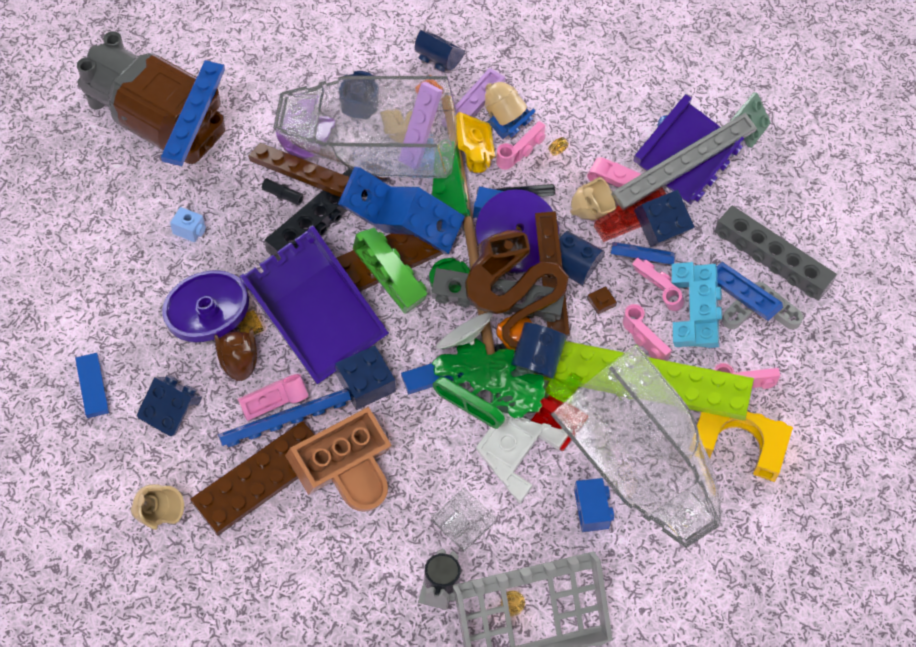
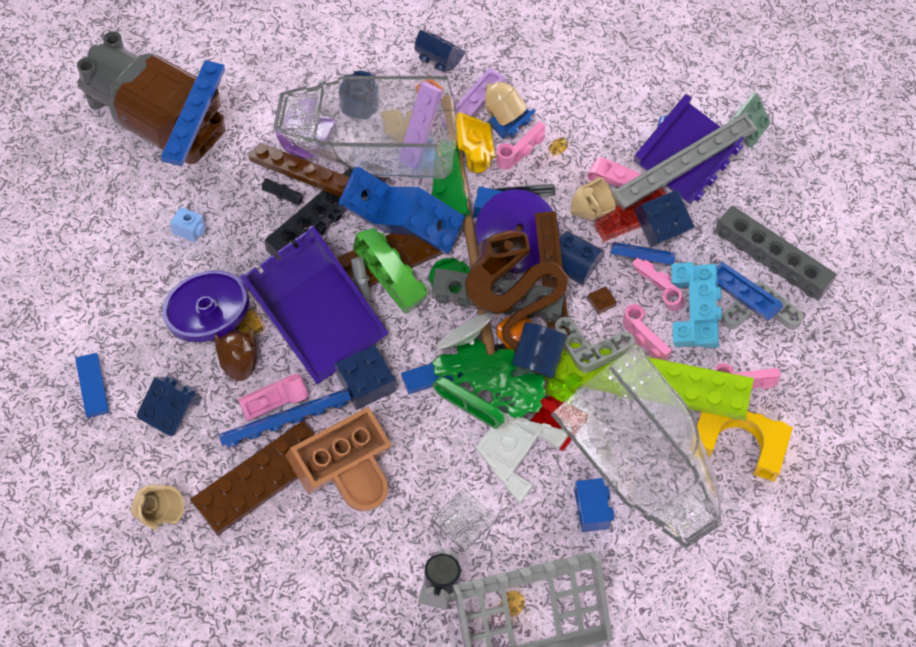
(360, 277): none -> light grey pin
(586, 351): none -> light grey beam

